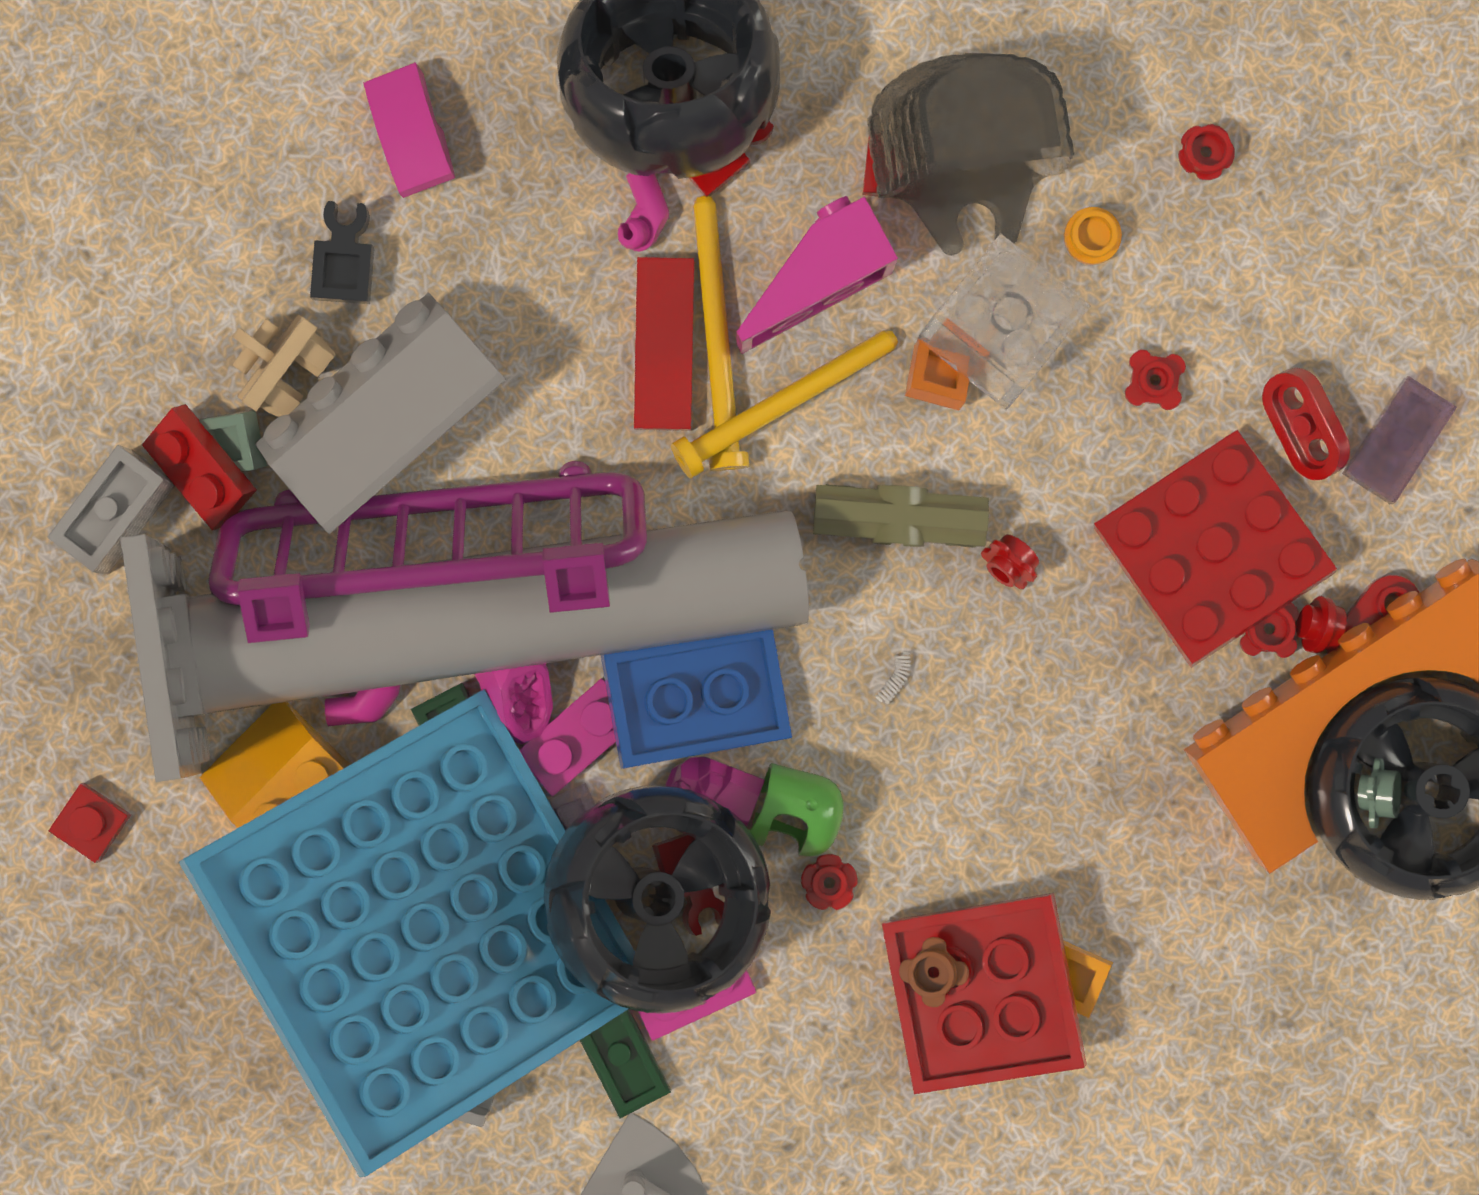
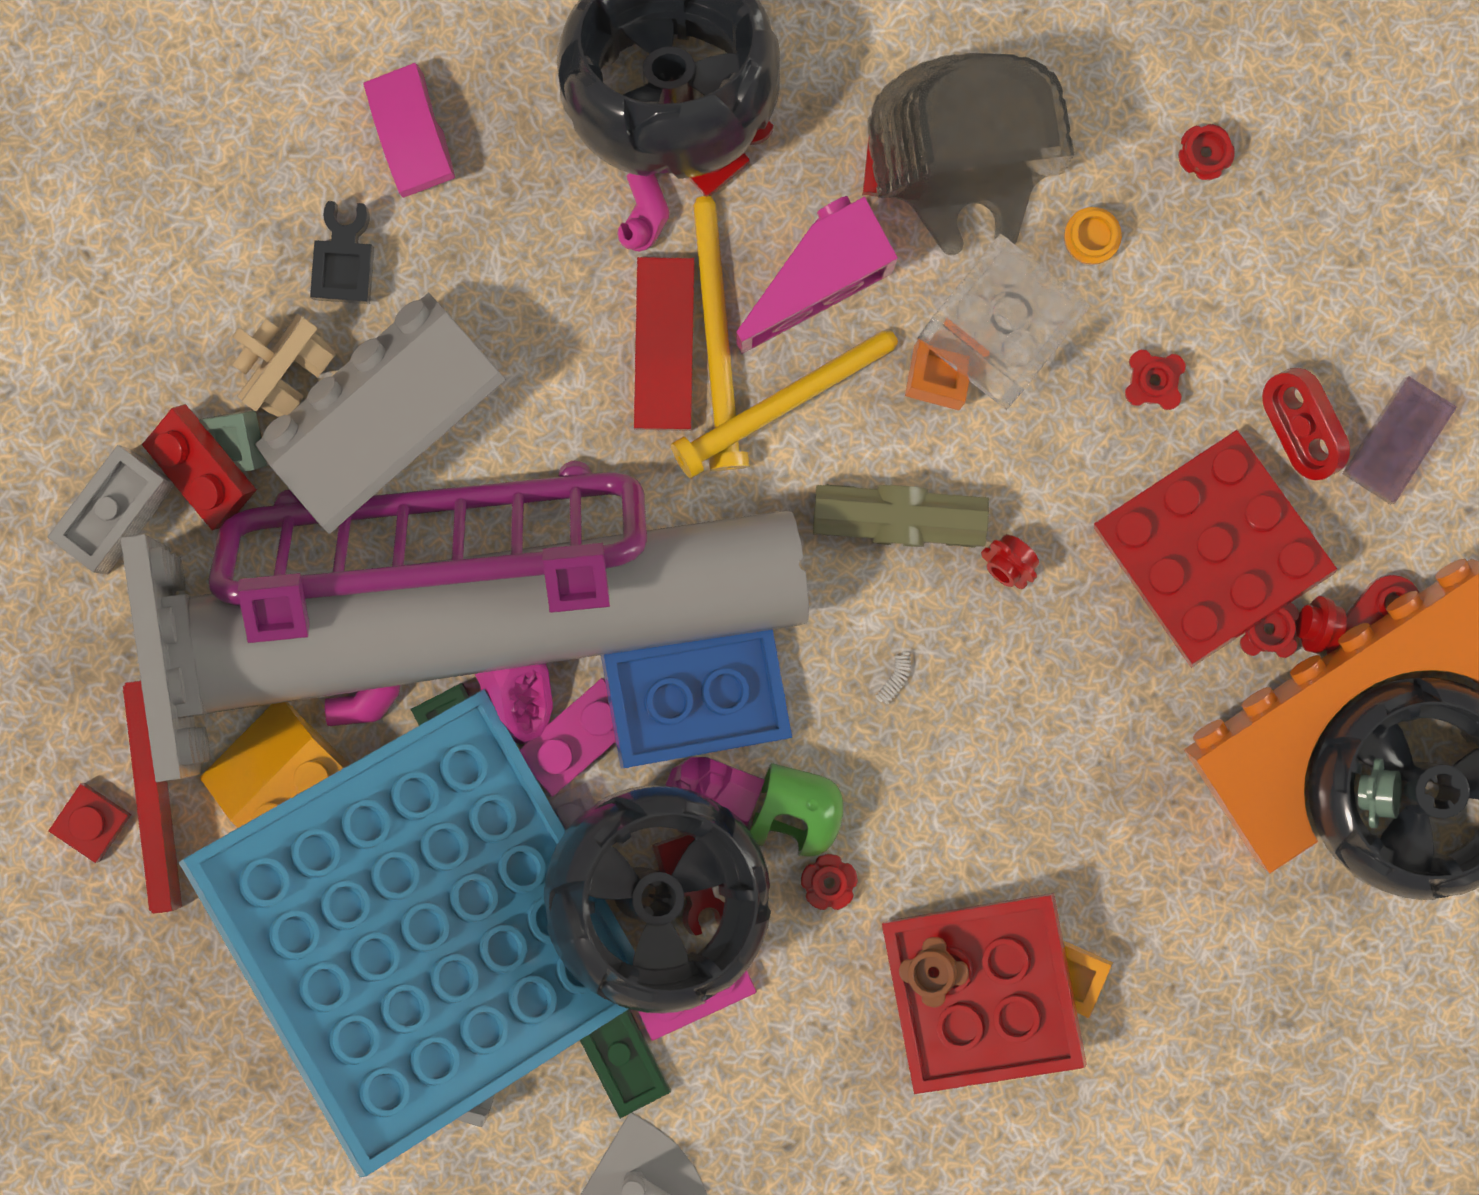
(152, 810): none -> red tile

